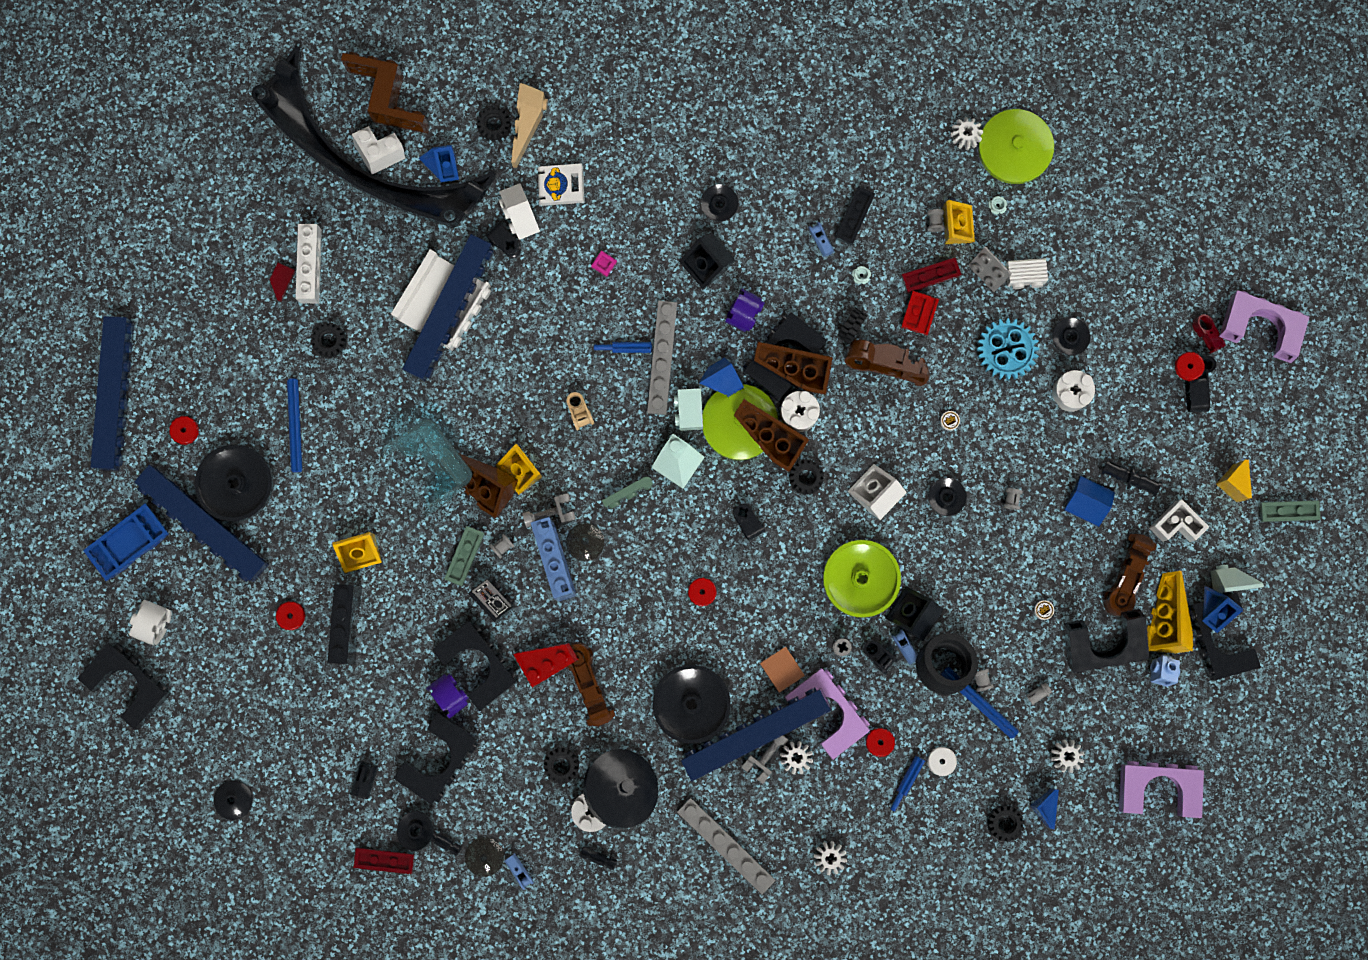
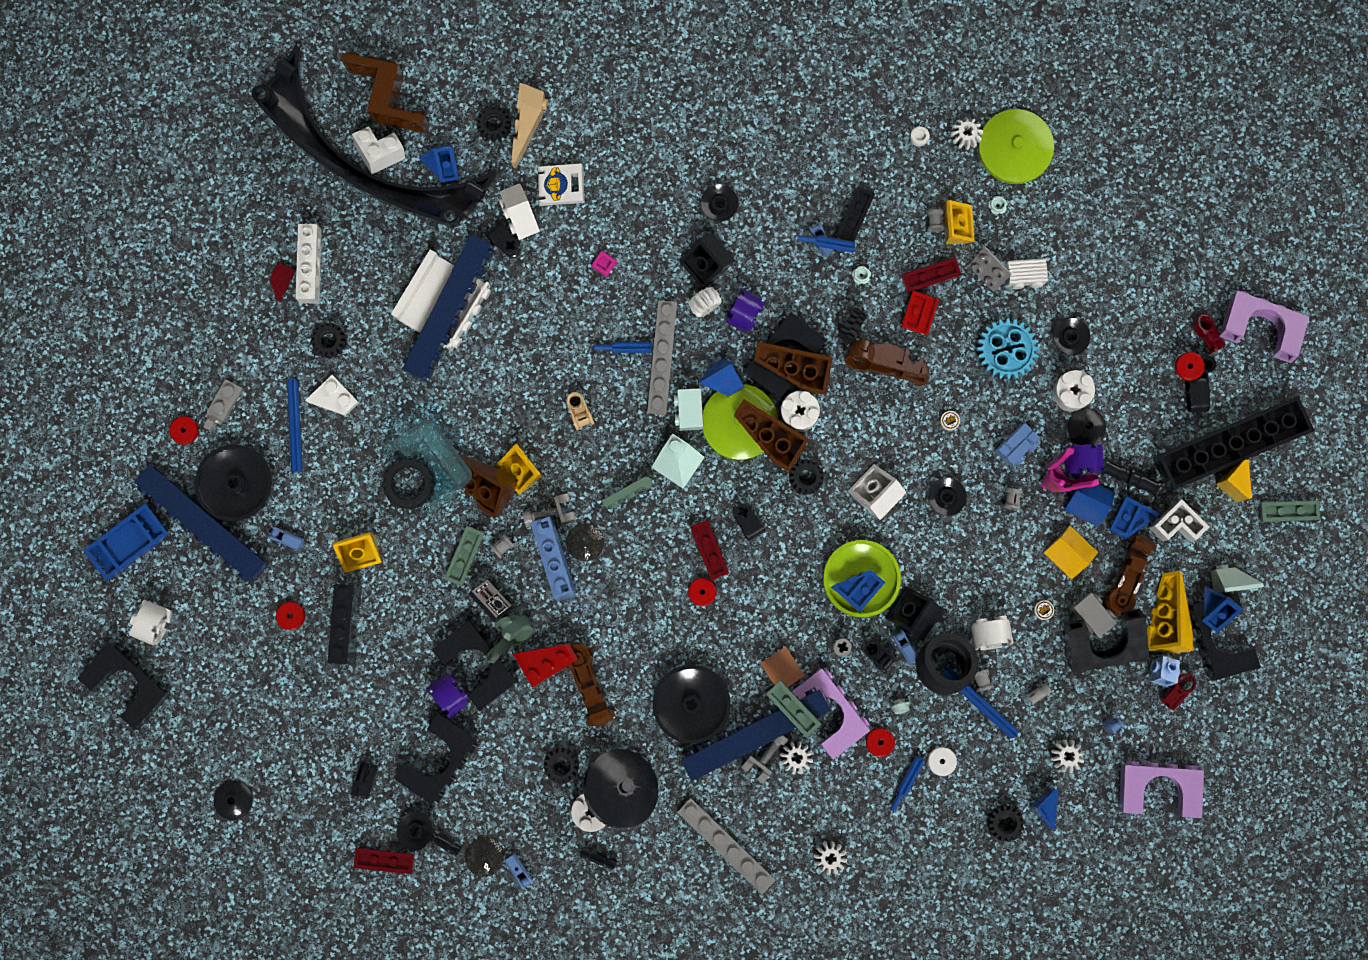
(111, 393): dark blue brick -> none
(222, 404): none -> light grey hinge
(288, 539): none -> medium blue bar
(333, 397): none -> white wing
(424, 496): none -> black tyre
(514, 630): none -> sand green piece
(705, 302): none -> white gear
(709, 550): none -> dark red plate
(793, 709): none -> sand green plate
(830, 243): none -> blue axle
(859, 589): none -> blue wing
(900, 706): none -> light aqua plate
(919, 136): none -> white tile
(991, 634): none -> white brick
(1017, 445): none -> medium blue brick
(1057, 481): none -> dark pink piece
(1070, 552): none -> yellow slope
(1077, 429): none -> black dish
(1084, 459): none -> dark purple brick
(1094, 614): none -> light grey brick
(1112, 725): none -> medium blue bar
(1131, 518): none -> blue wing
(1175, 694): none -> dark red piece
(1233, 444): none -> black brick

